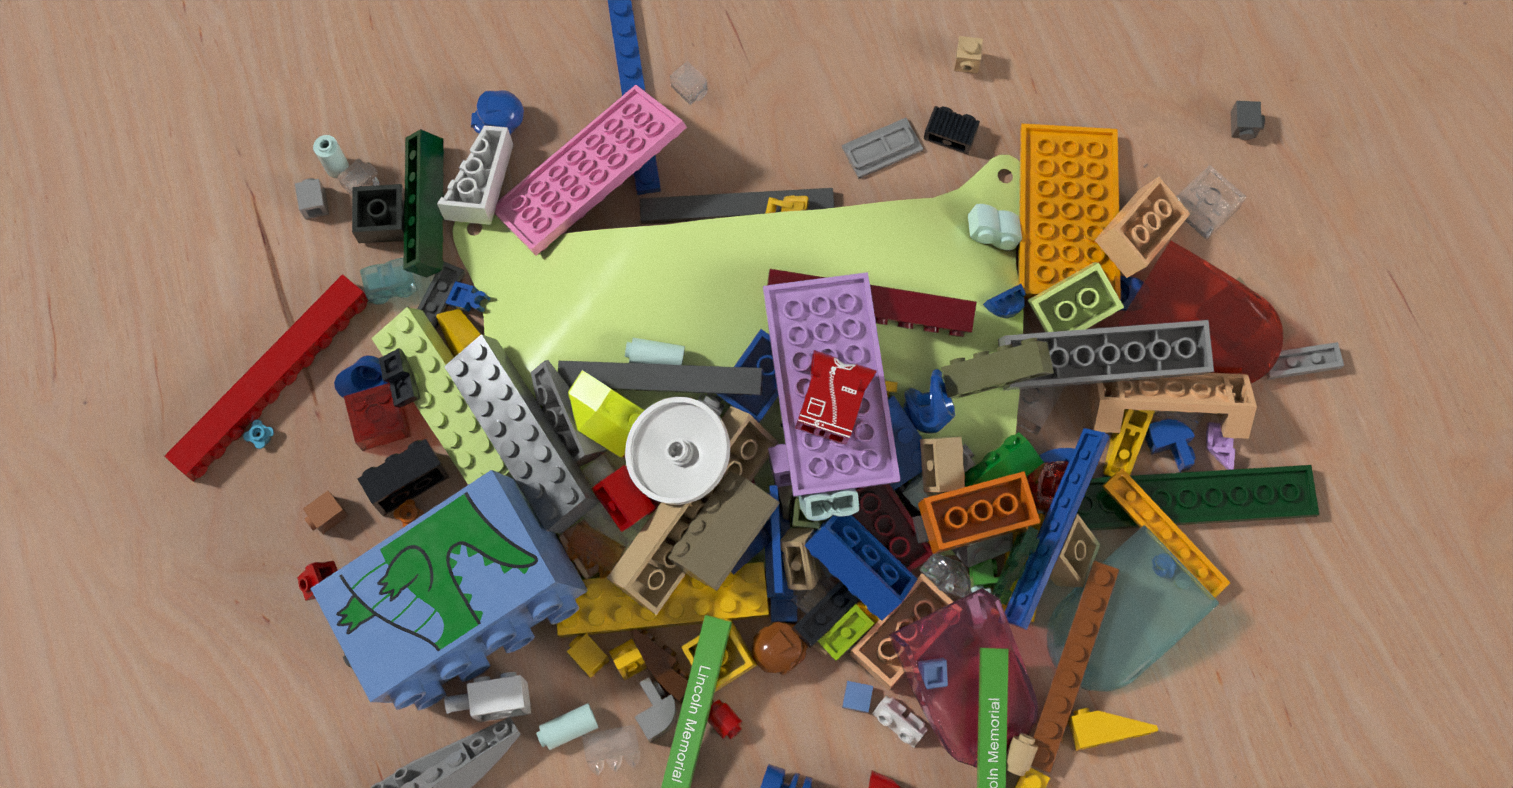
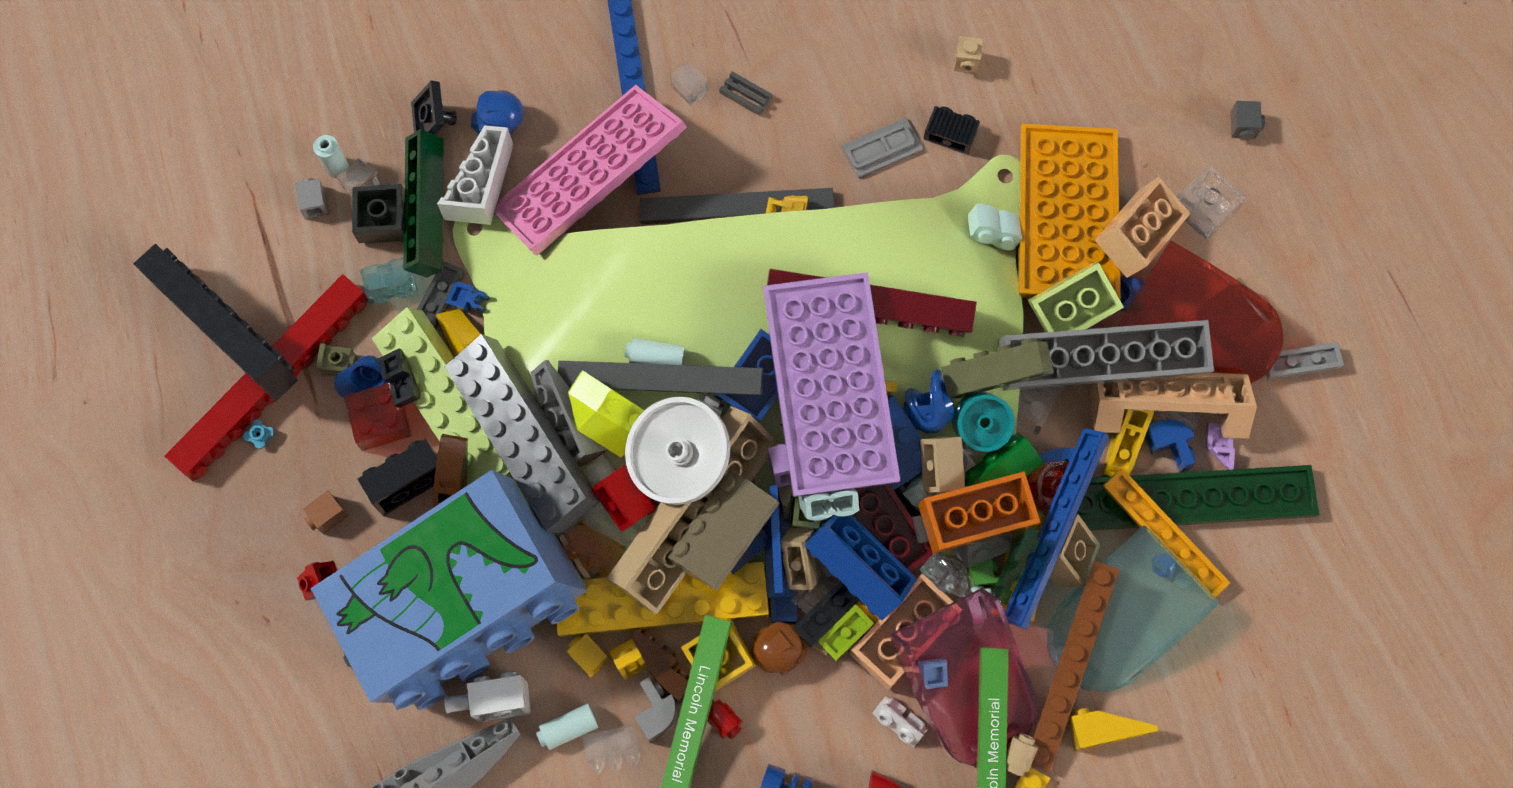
(217, 321): none -> black brick
(326, 359): none -> olive brick
(403, 509): orange plate -> none
(428, 110): none -> black tile
(450, 467): none -> reddish brown slope
(724, 90): none -> dark grey tile
(833, 397): red piece -> none
(857, 697): medium blue tile -> none
(997, 429): none -> teal wheel
(1007, 303): blue tile -> none

